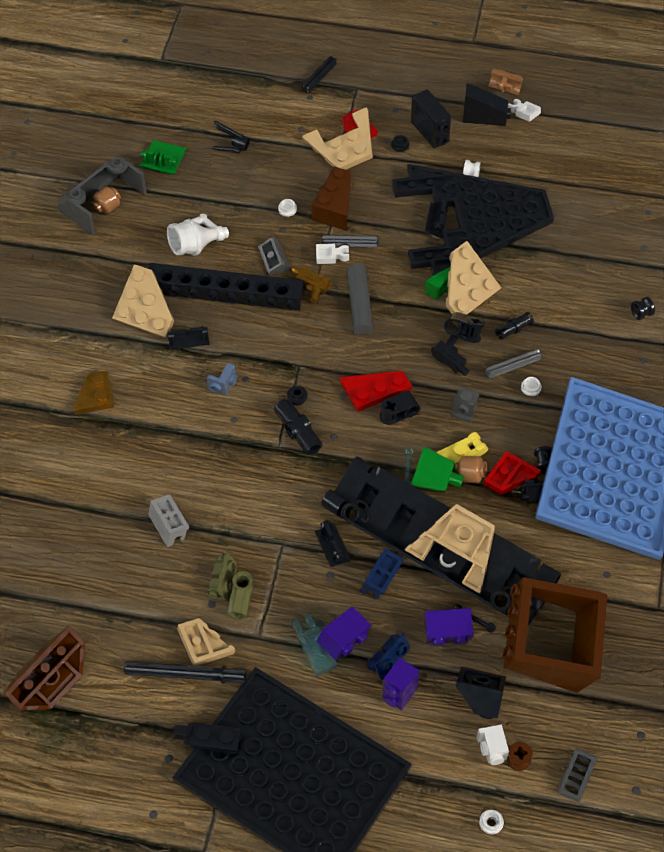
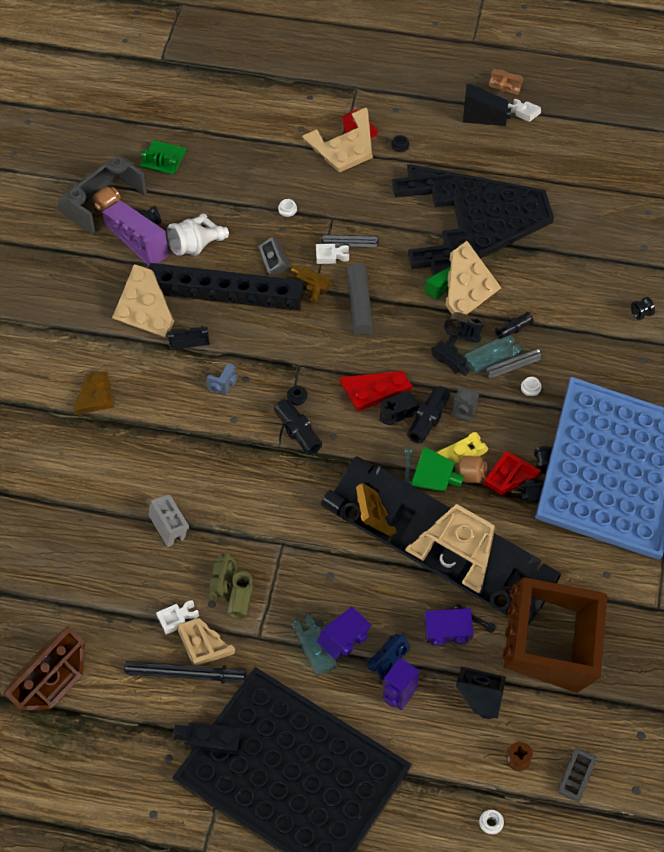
(137, 232): none -> medium lavender wedge
(152, 214): none -> black wheel
(172, 616): none -> white plate
(239, 140): black plant -> none
(319, 74): black axle -> none
(332, 544): black hinge -> none
(333, 199): reddish brown wedge -> none
(372, 510): none -> pearl gold wing
(382, 573): dark blue hinge -> none
(428, 414): none -> black piece
(430, 118): black window -> none
(437, 218): black hinge -> none
(471, 168): white wheel -> none
(492, 353): none -> clear light blue hinge
(493, 744): white brick -> none

